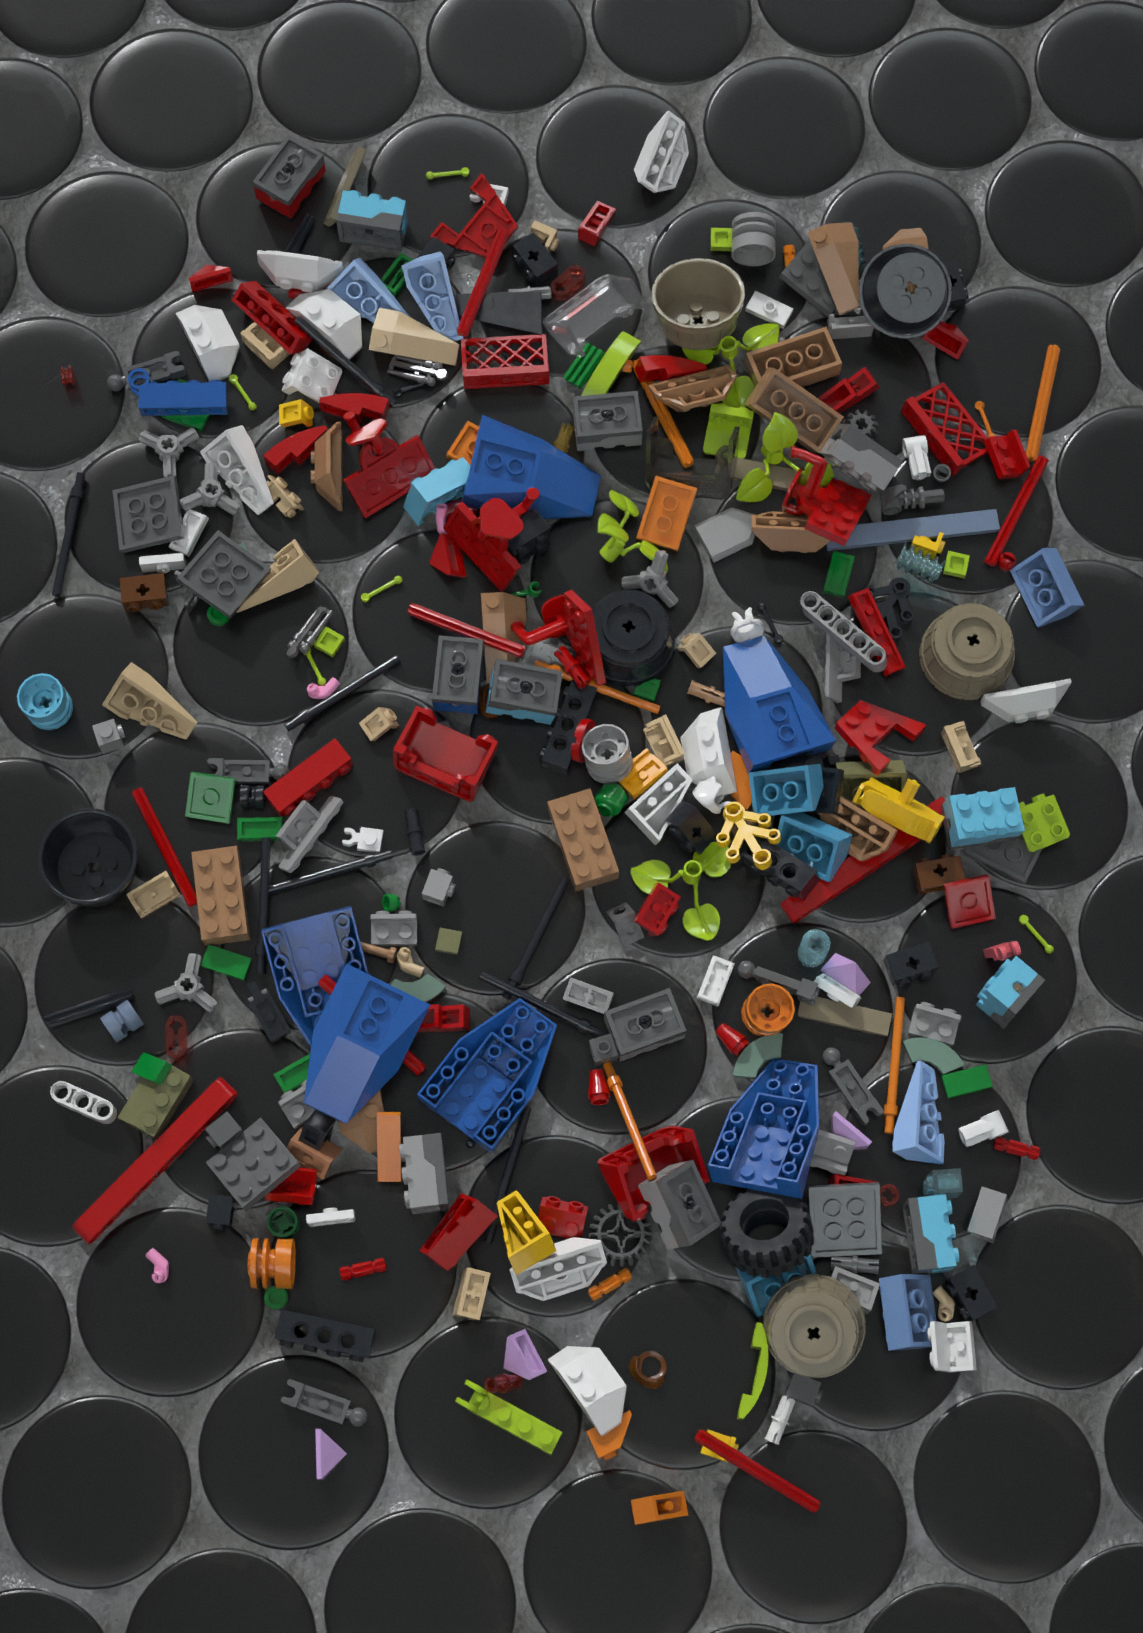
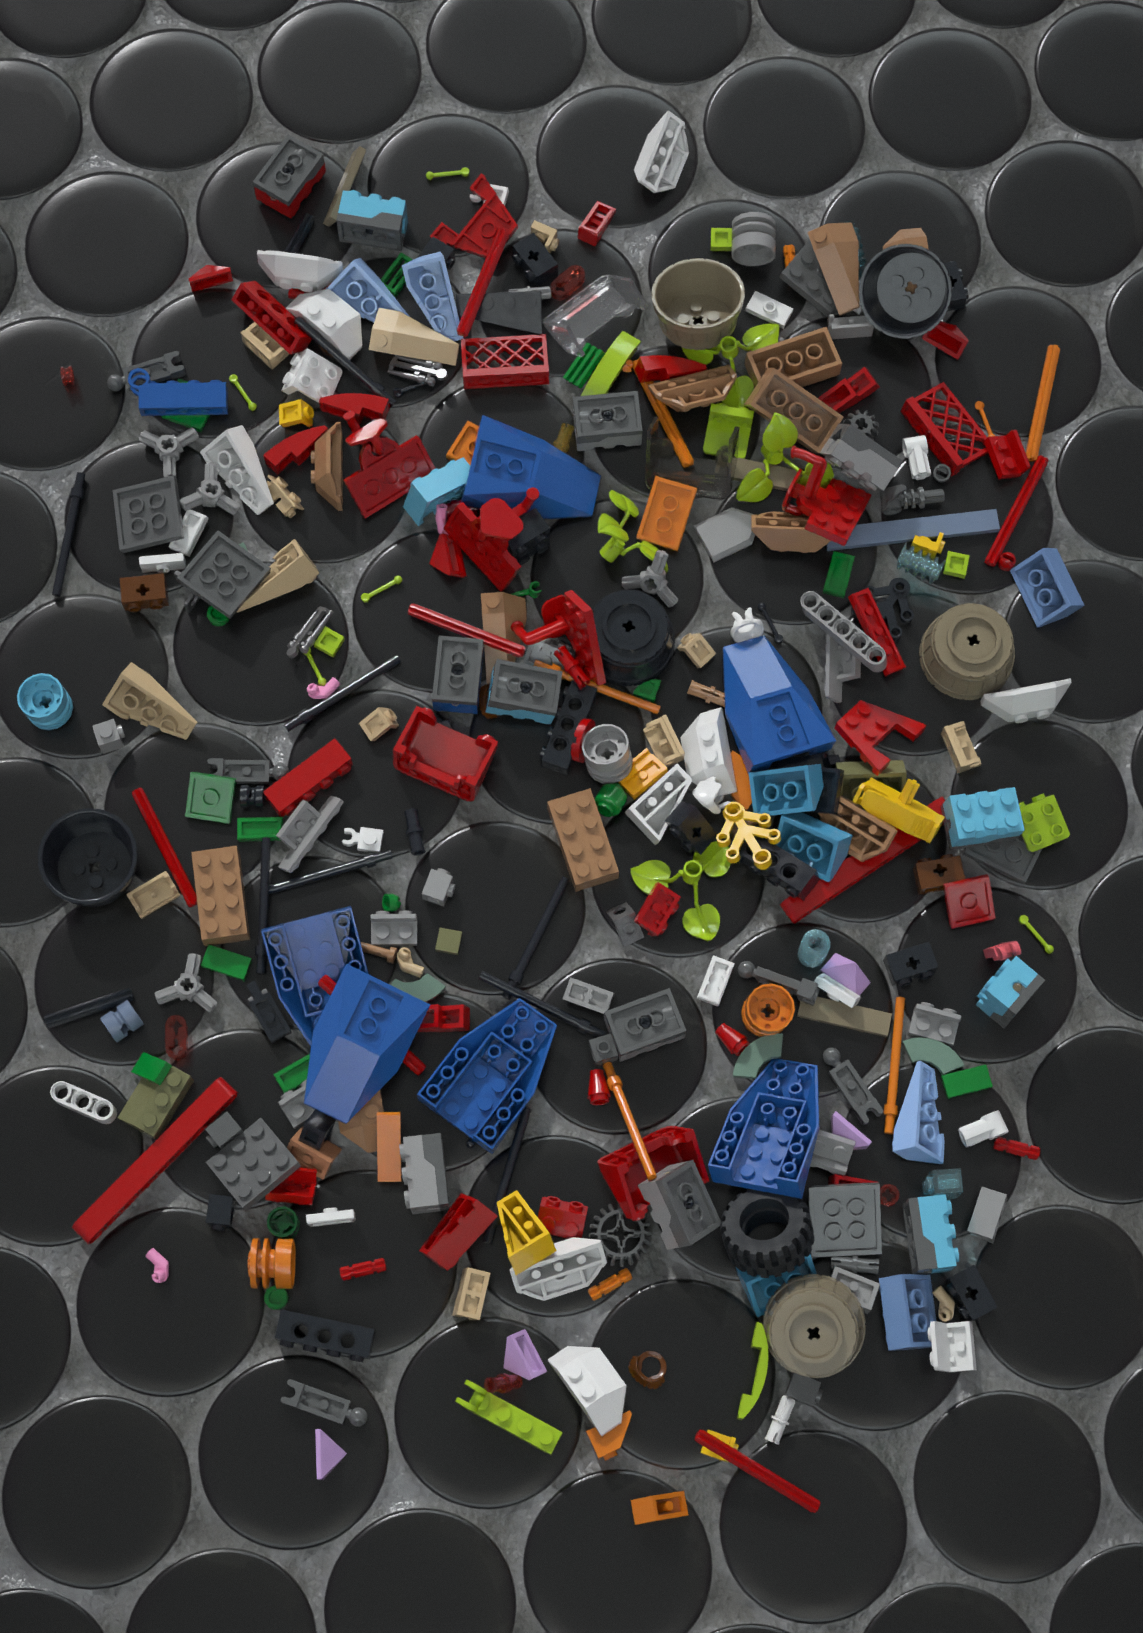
(210, 340): white wedge -> none

